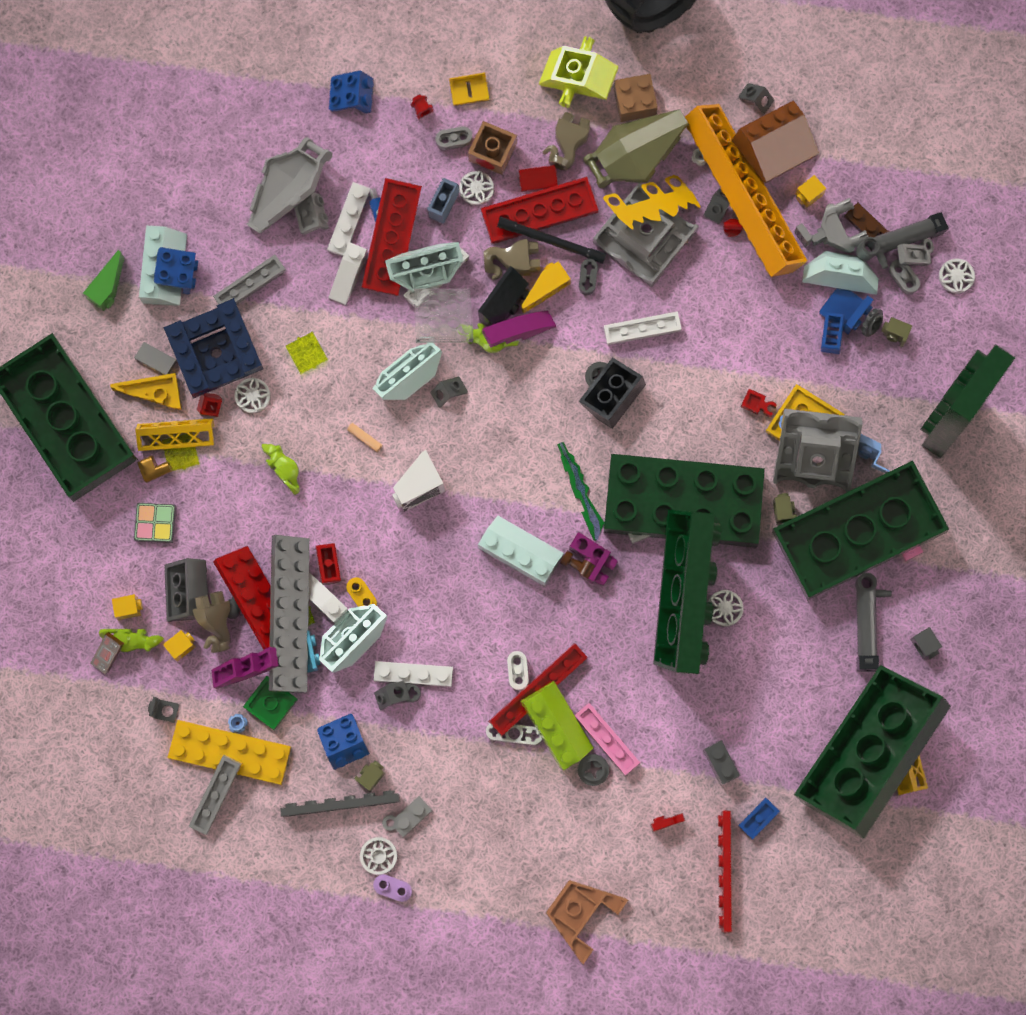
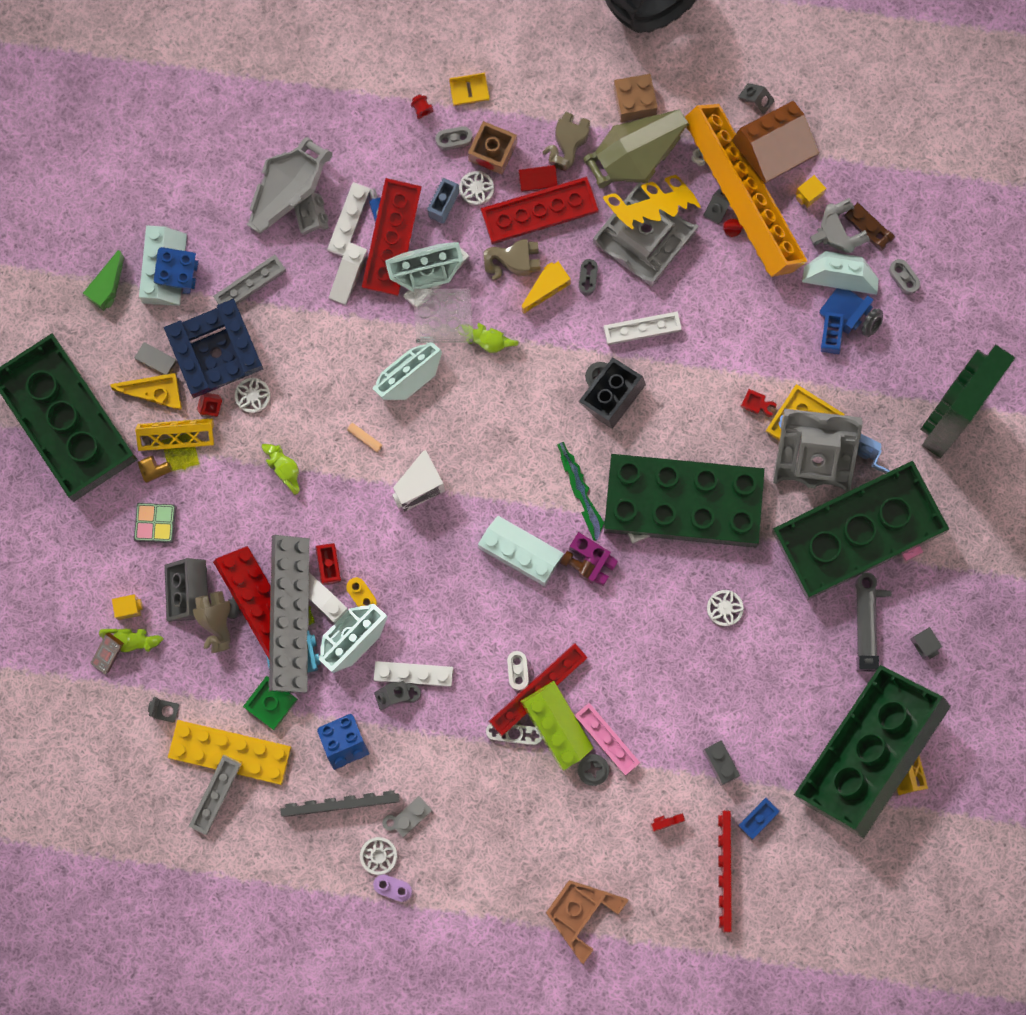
(180, 645): yellow brick -> none
(237, 718): light blue plate -> none
(244, 668): magenta slope -> none
(306, 352): clear neon green piece -> none
(351, 91): blue bracket -> none
(370, 775): olive brick -> none
(450, 388): dark grey bracket -> none
(504, 298): black slope -> none
(518, 327): magenta slope -> none
(579, 72): neon yellow slope -> none
(589, 253): black piece -> none
(684, 590): dark green plate -> none
(783, 508): olive brick -> none
(803, 235): light grey tile -> none
(896, 331): olive brick -> none
(916, 254): light grey hinge -> none
(929, 228): dark grey piece -> none
(956, 276): white wheel -> none

